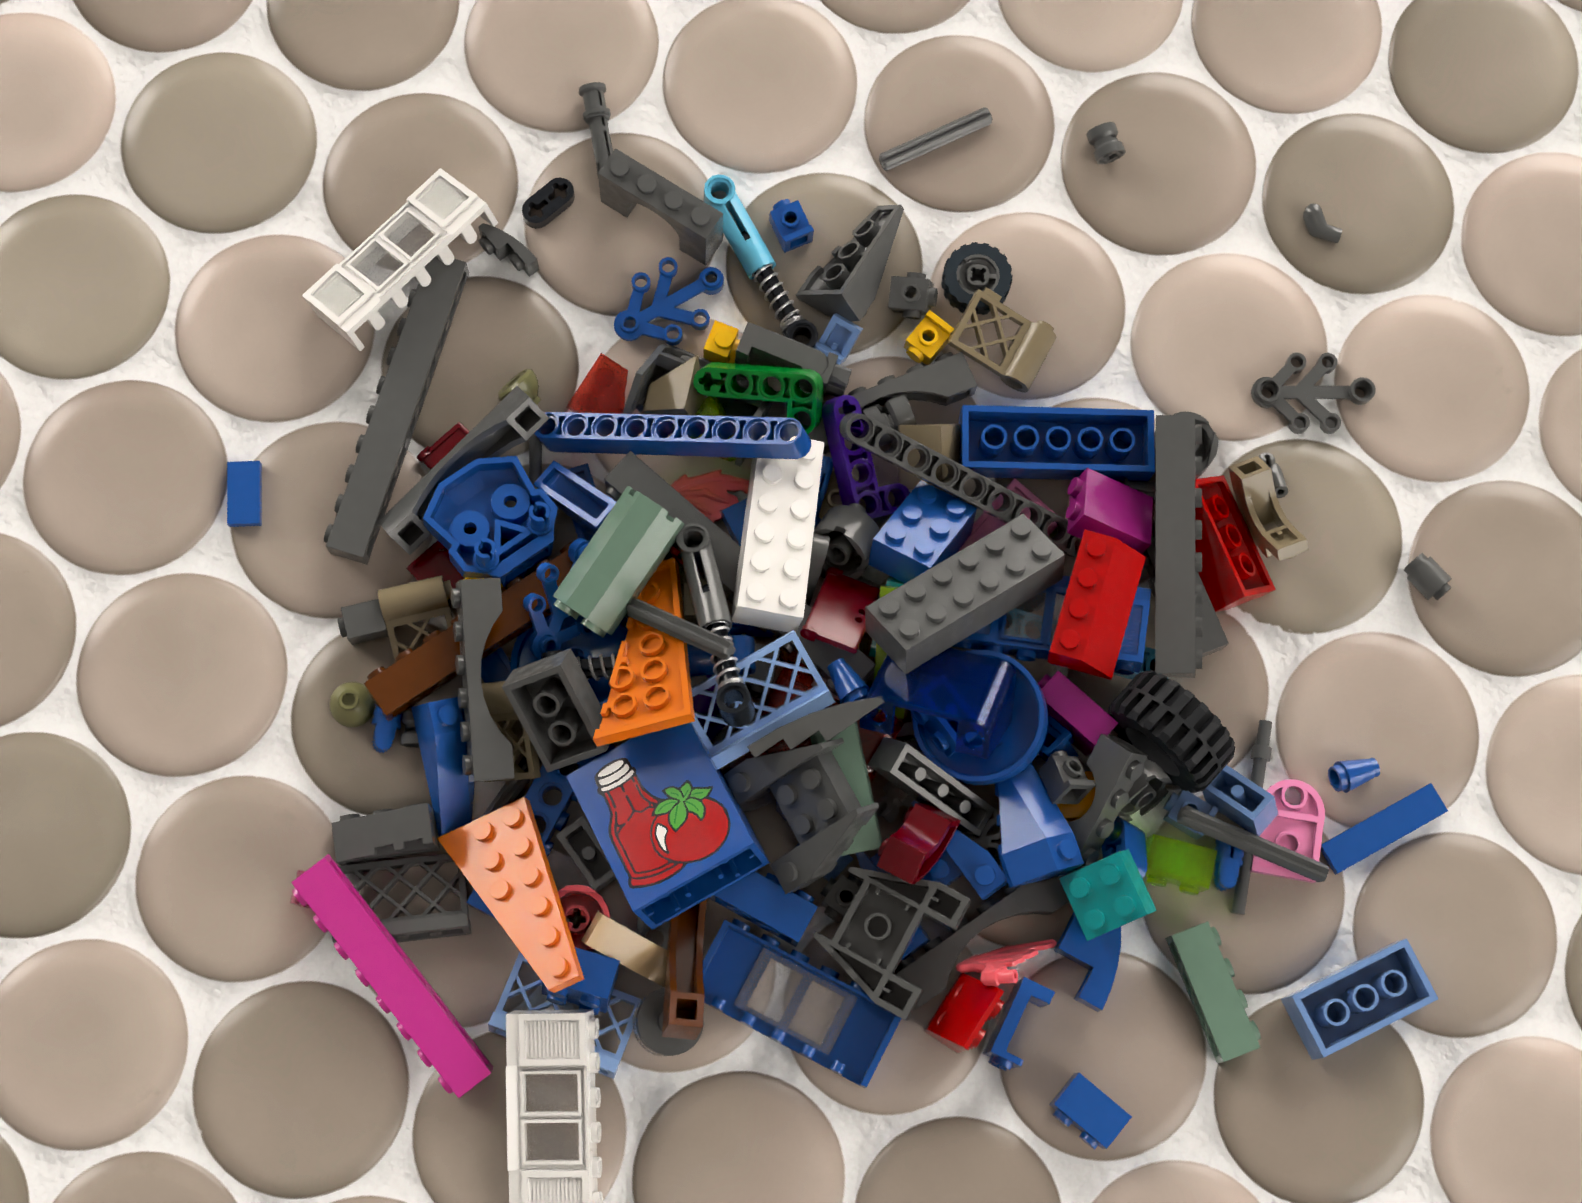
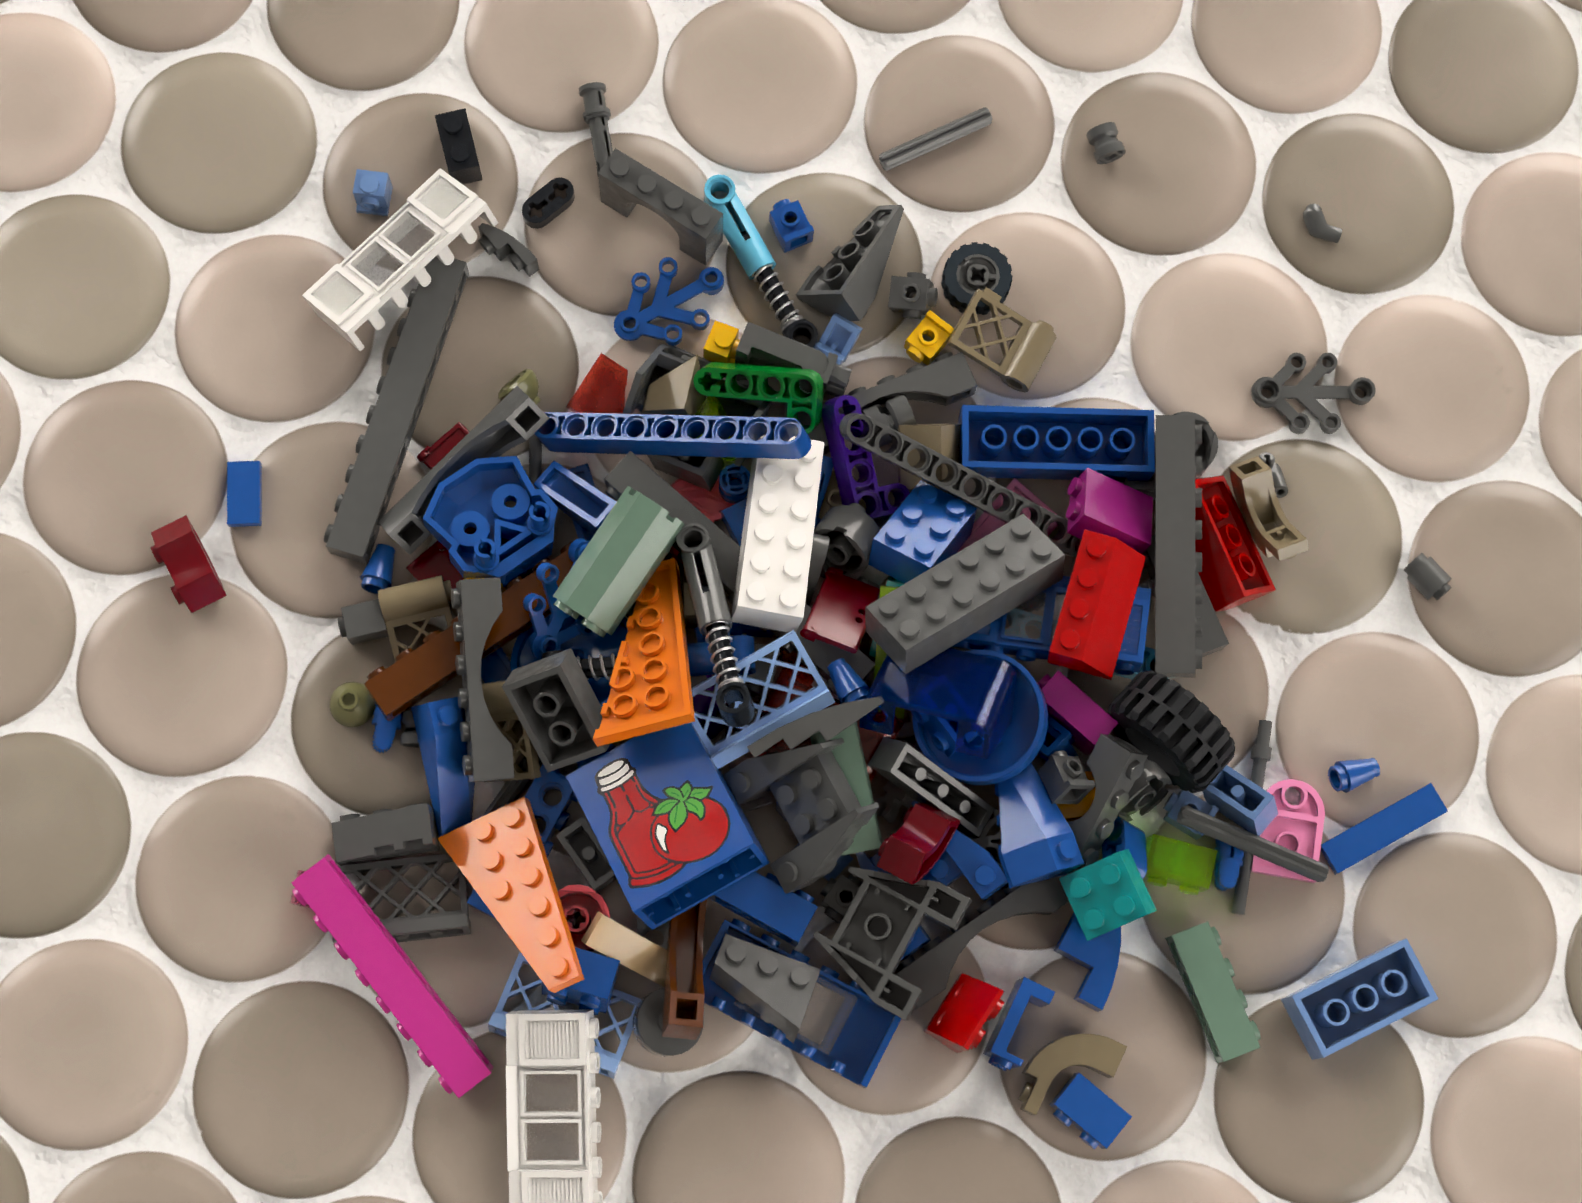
(188, 564): none -> dark red brick
(372, 192): none -> medium blue brick
(379, 569): none -> blue cone
(458, 146): none -> black brick
(681, 629): dark grey axle -> none
(692, 469): none -> dark grey brick
(735, 489): none -> blue wheel
(766, 982): none -> dark grey wedge
(994, 963): coral animal -> none
(1083, 1050): none -> dark tan arch

